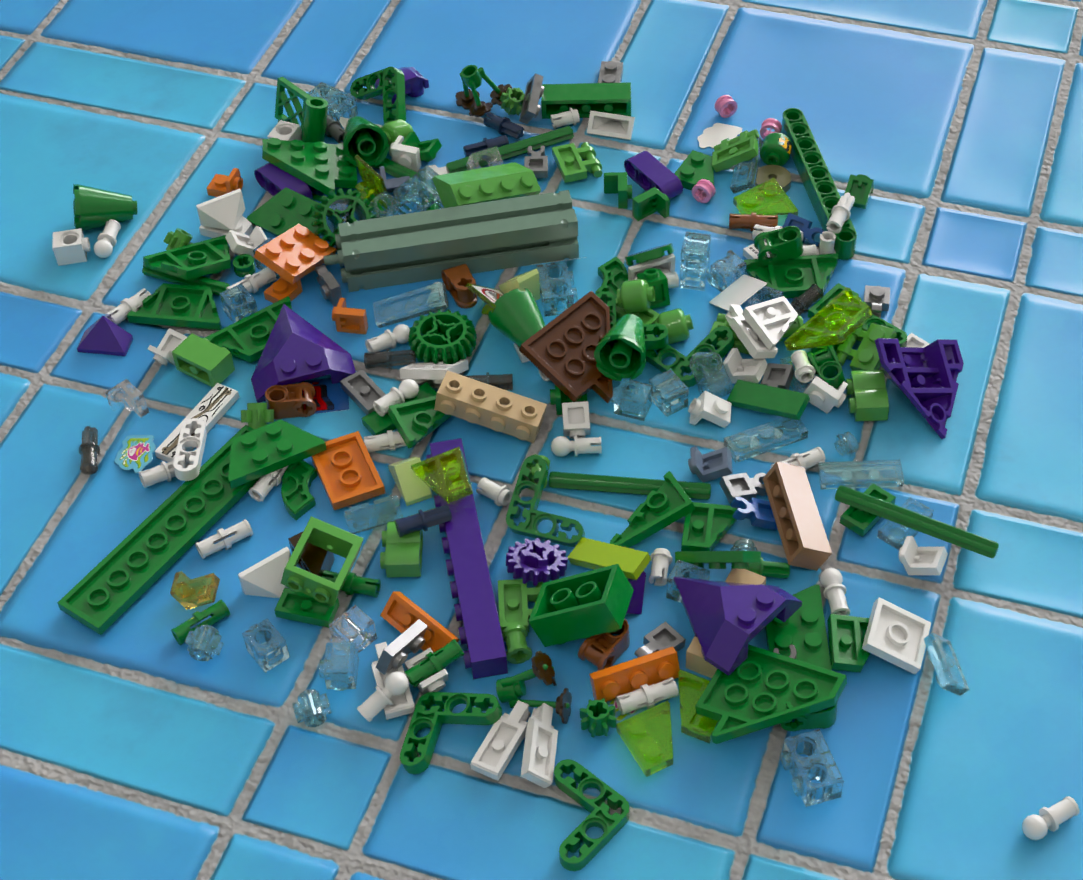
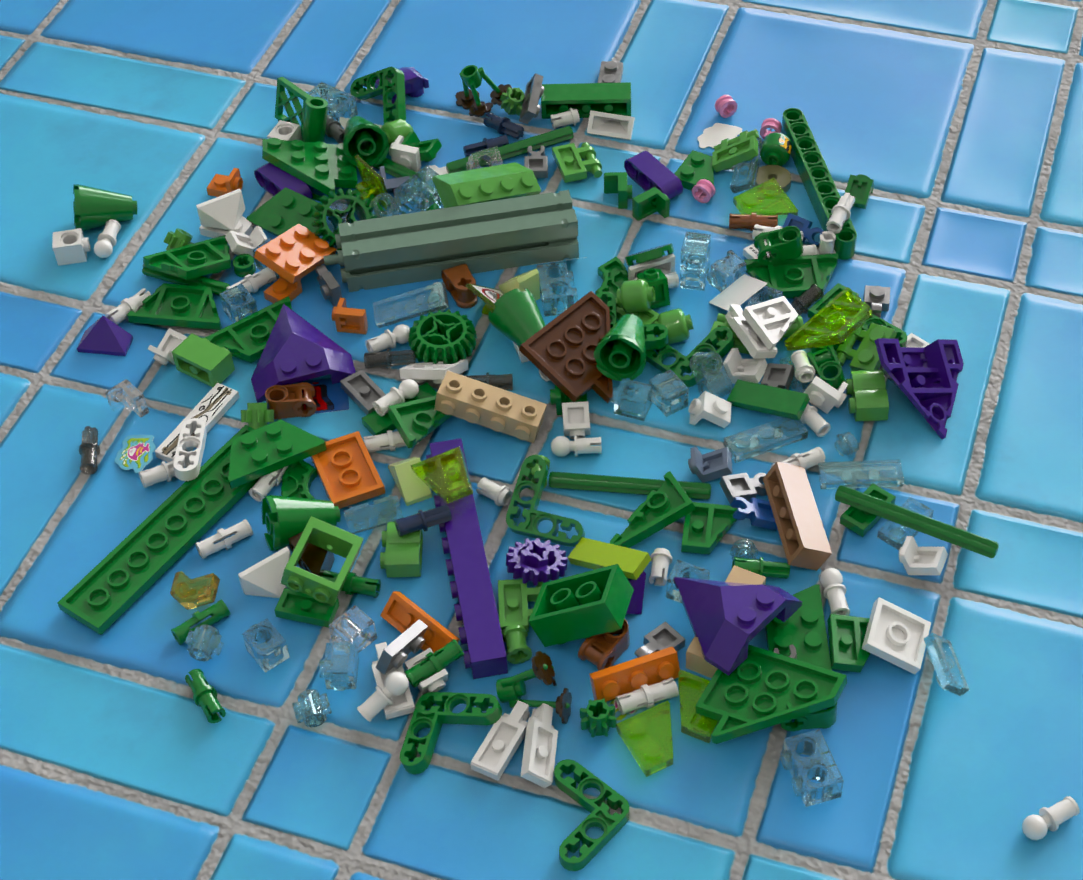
(205, 696): none -> green pin
(290, 515): none -> green cone
(718, 559): green plate -> none
(815, 421): none -> white axle

